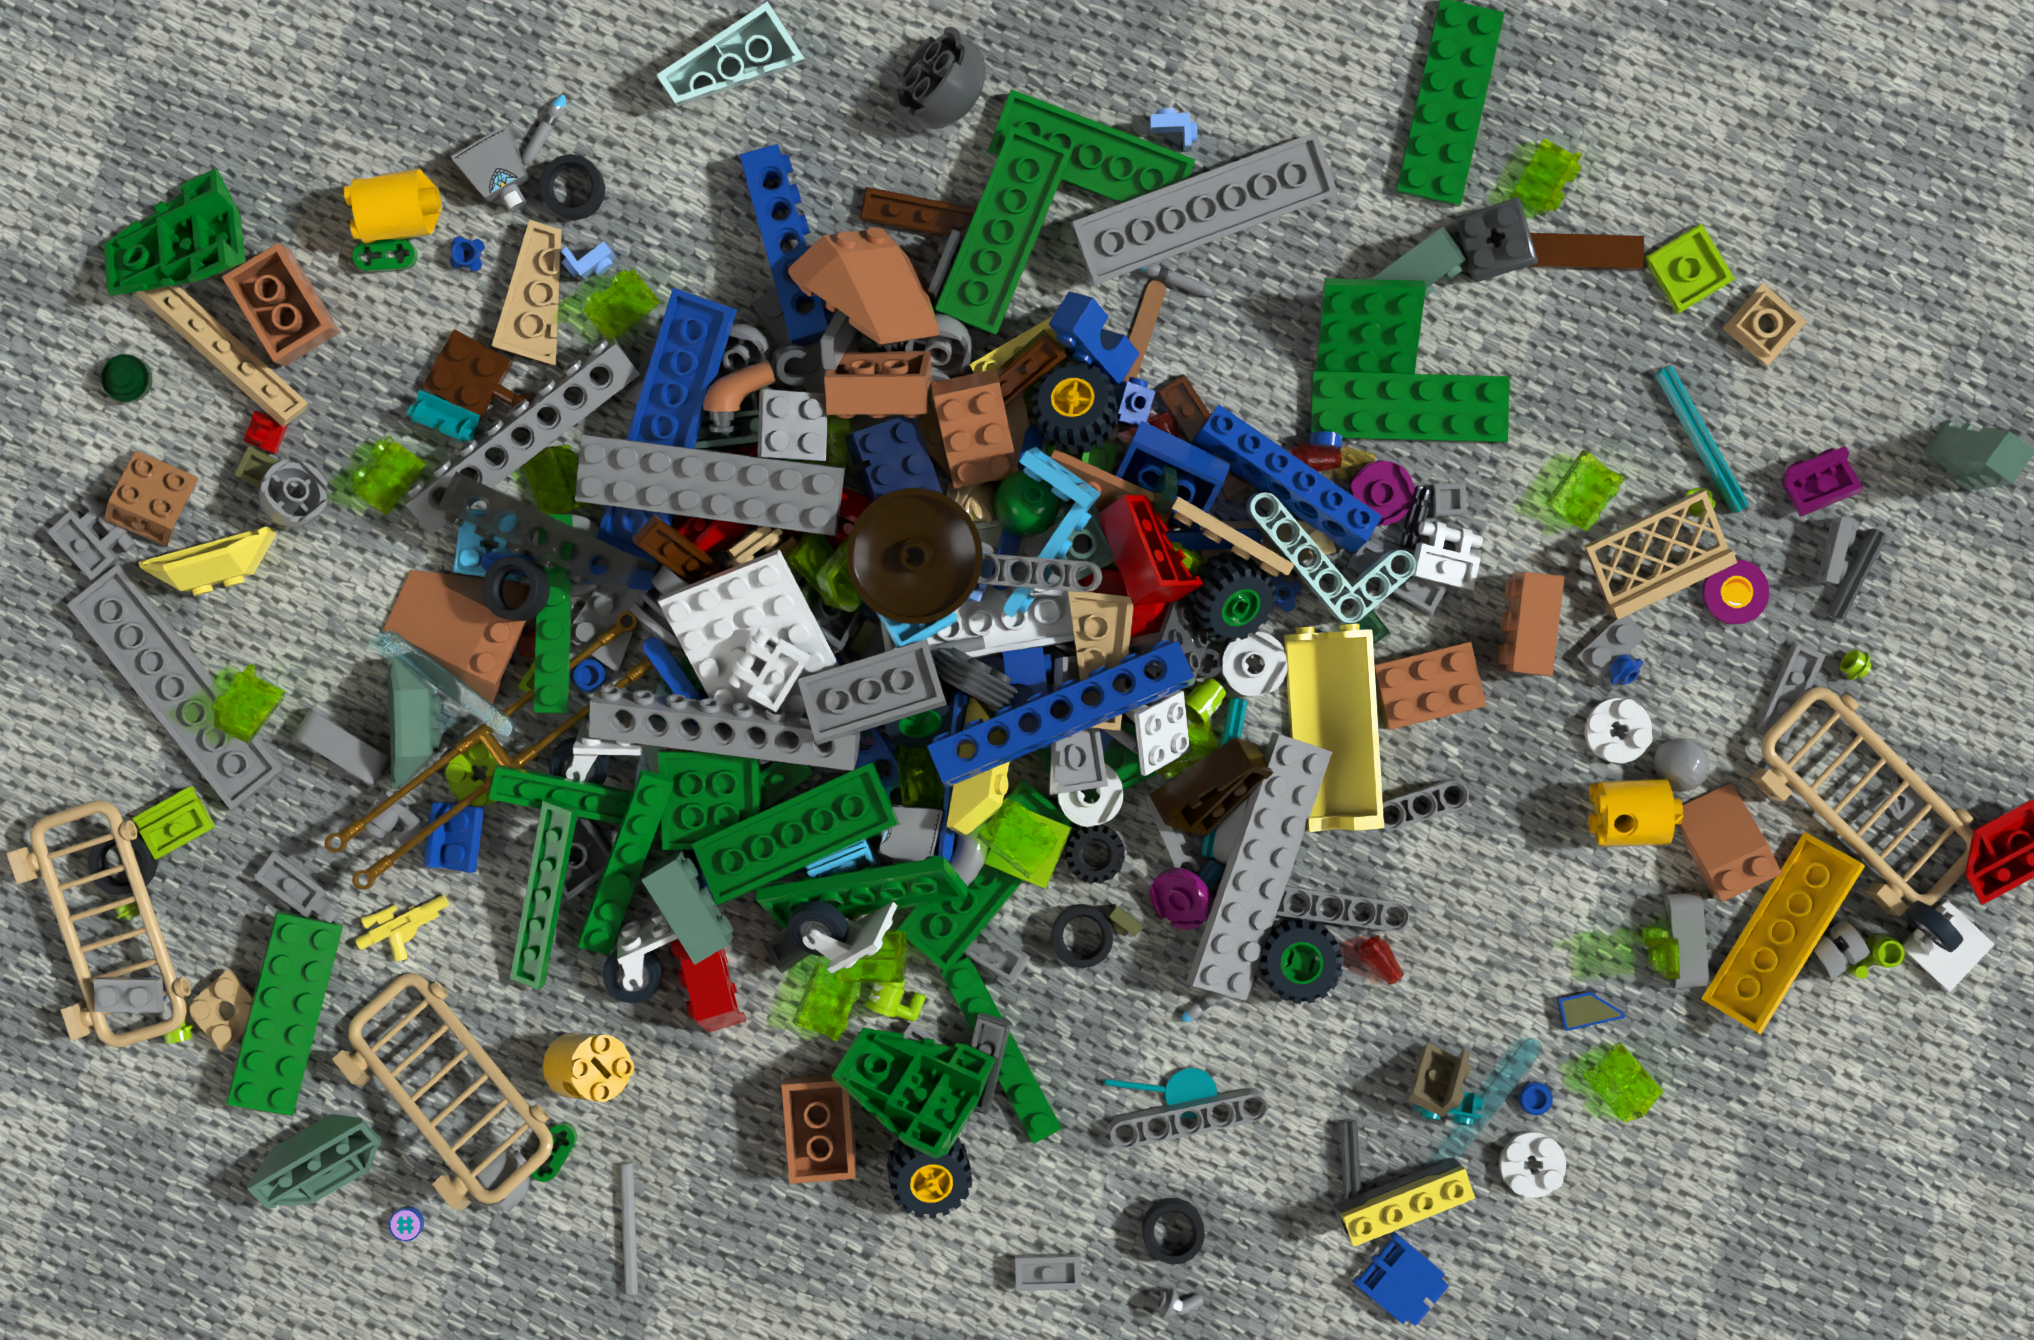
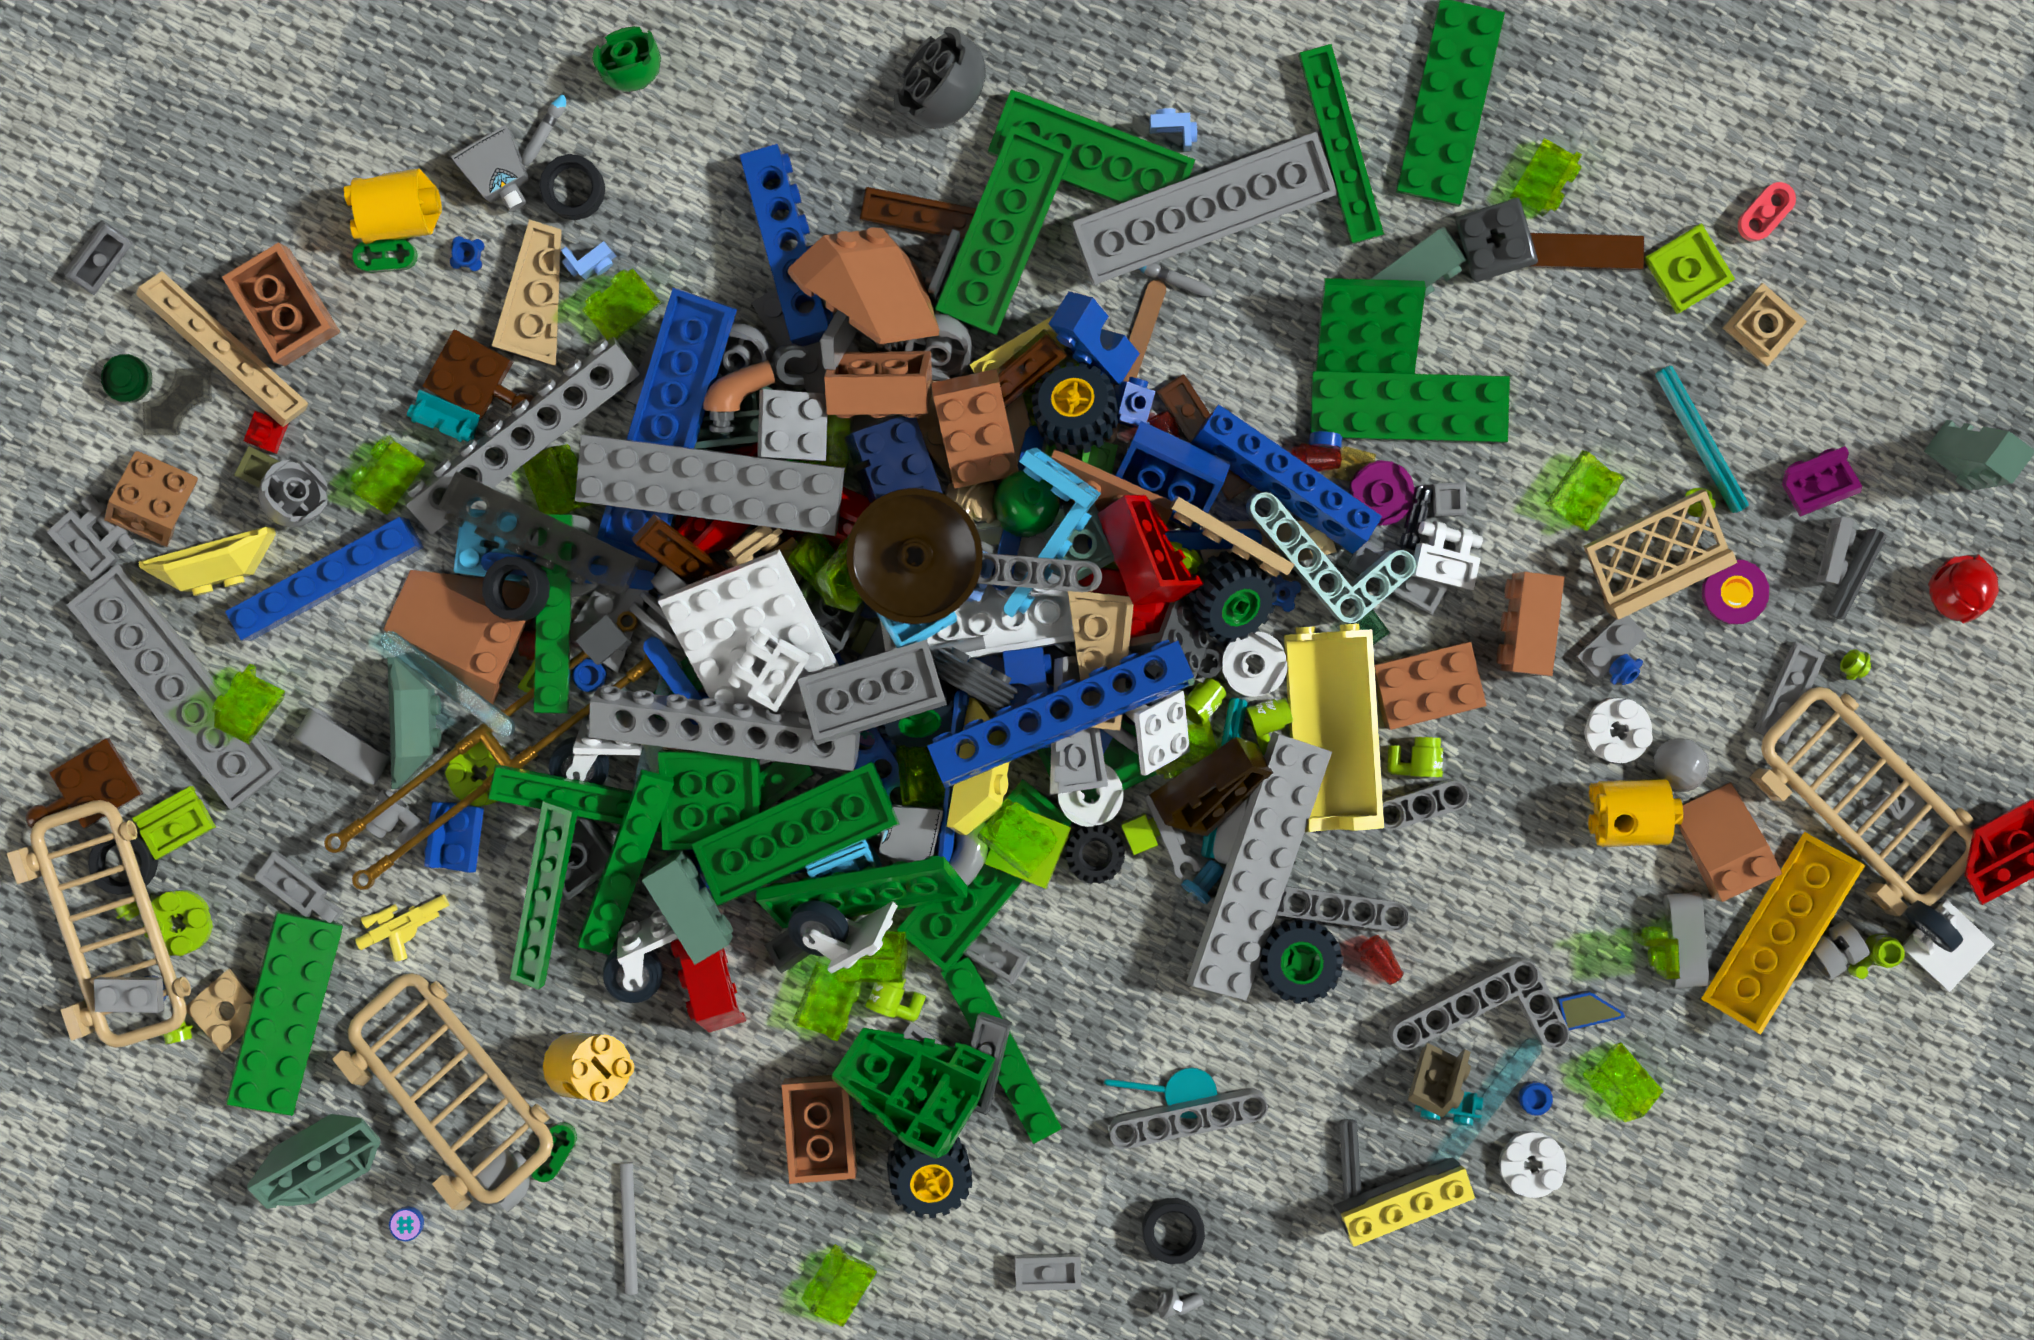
(89, 777): none -> reddish brown plate
(97, 257): none -> flat silver slope
(168, 411): none -> clear smoke tile
(181, 242): green wedge -> none
(196, 919): none -> lime plate
(324, 579): none -> blue brick
(603, 640): none -> dark grey panel
(628, 59): none -> green cylinder
(734, 57): light aqua wedge -> none
(838, 1286): none -> clear neon green bracket
(1096, 956): black tyre -> none
(1124, 922): olive plate -> none
(1141, 833): none -> lime plate
(1165, 490): clear green tile -> none
(1181, 898): magenta tile -> none
(1196, 1009): light grey piece -> none
(1267, 718): none -> lime piece
(1341, 144): none -> green plate
(1402, 1280): blue plate -> none
(1425, 759): none -> lime piece
(1481, 1003): none -> light grey beam
(1765, 212): none -> coral plate
(1964, 588): none -> red helmet

